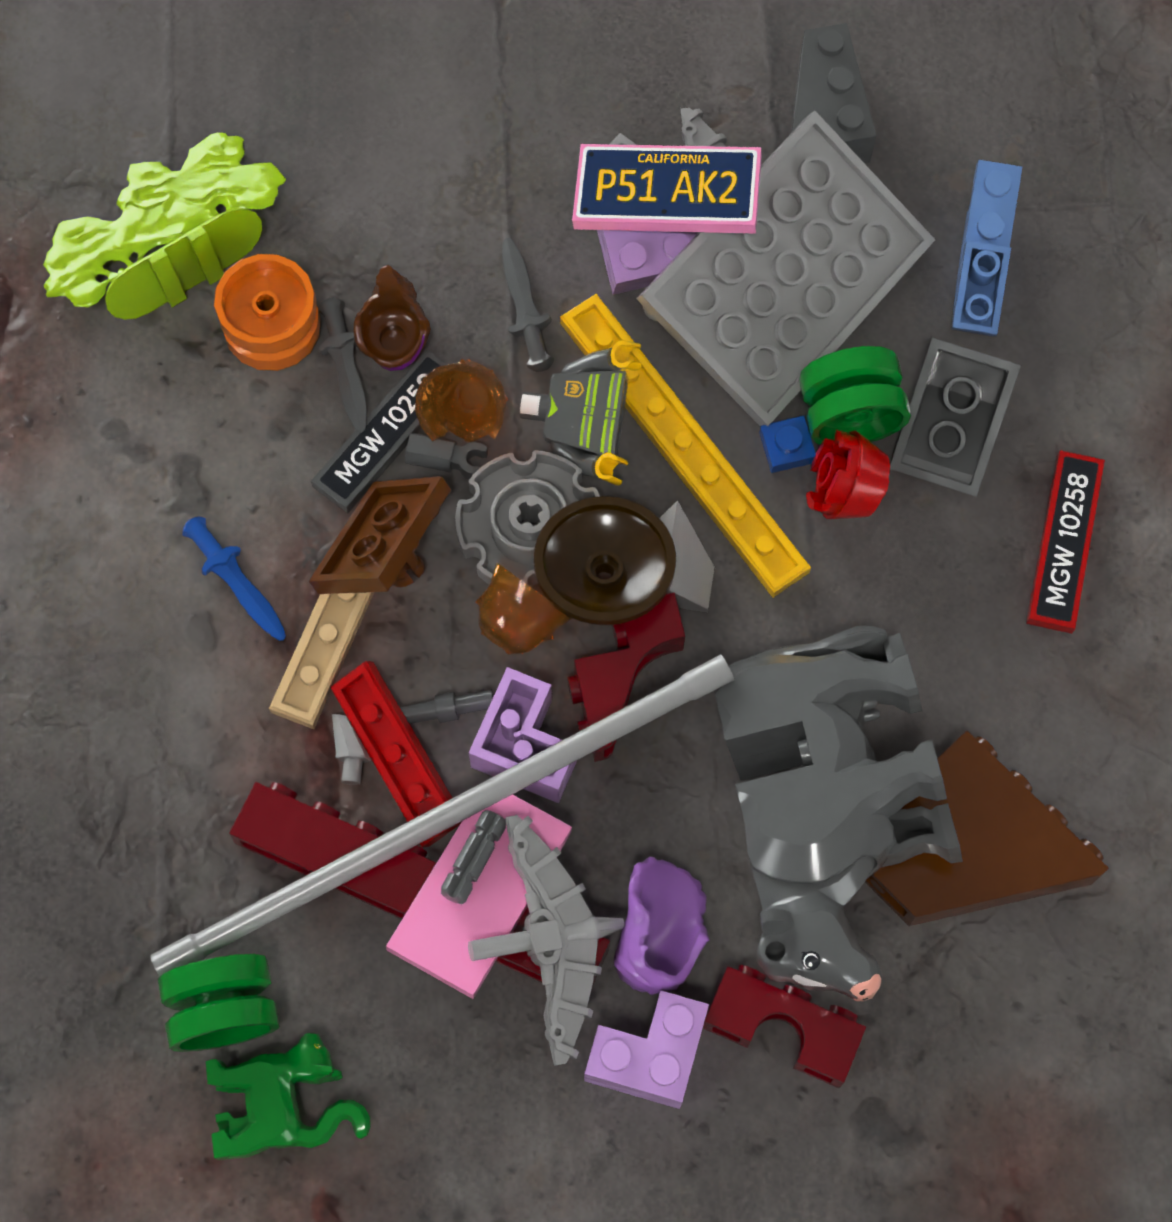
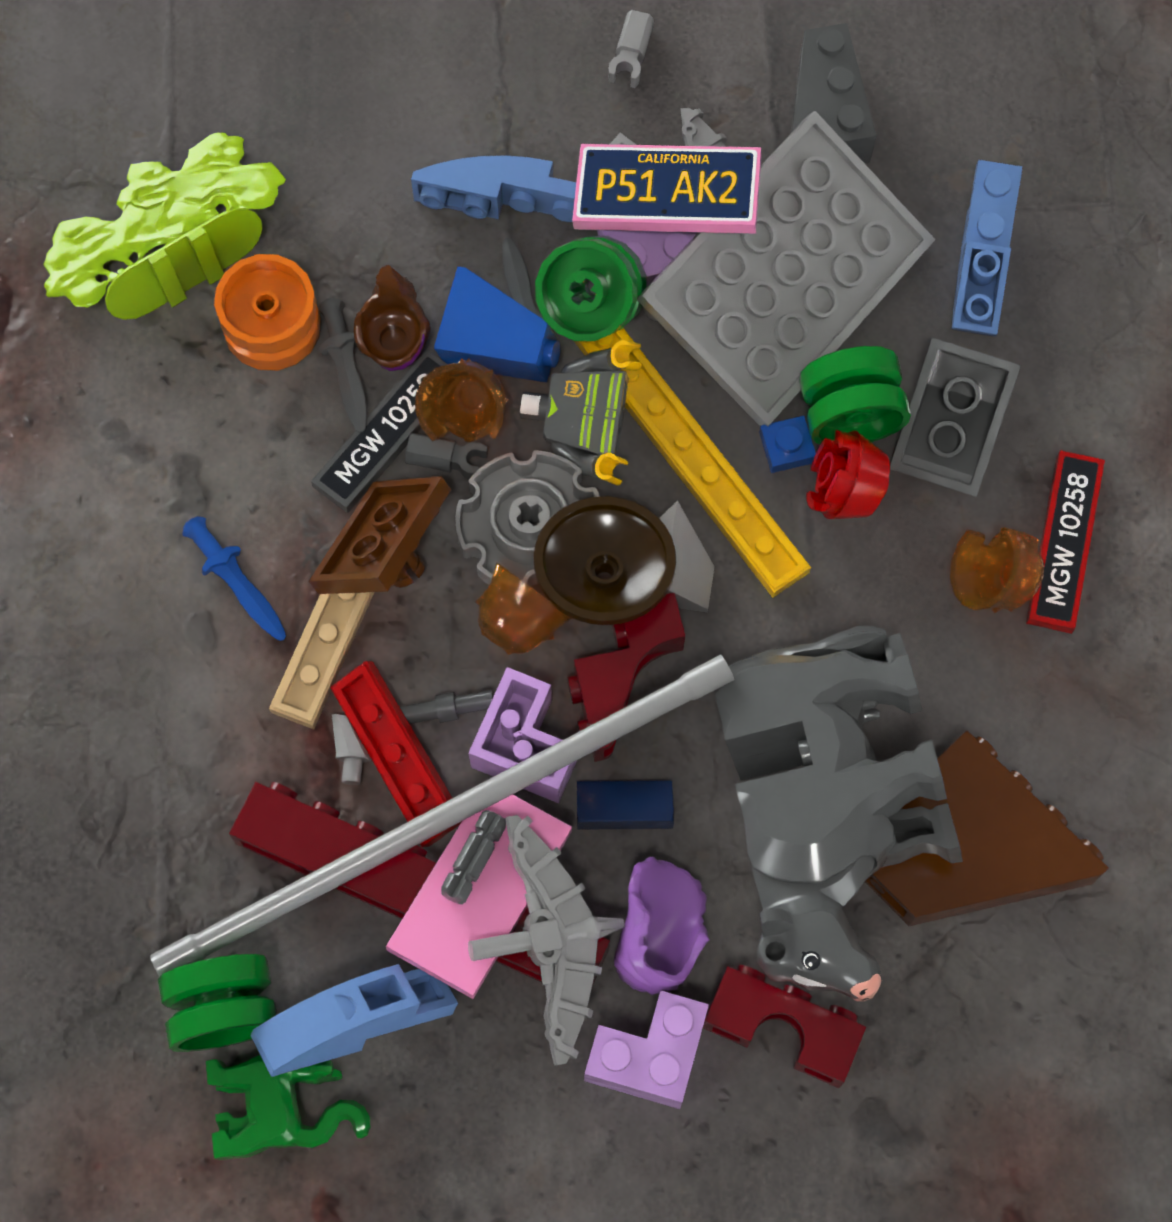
(348, 1014): none -> medium blue slope
(487, 182): none -> medium blue slope
(494, 331): none -> blue slope
(565, 295): none -> green wheel
(624, 805): none -> dark blue slope
(632, 46): none -> light grey bar
(998, 573): none -> clear orange helmet

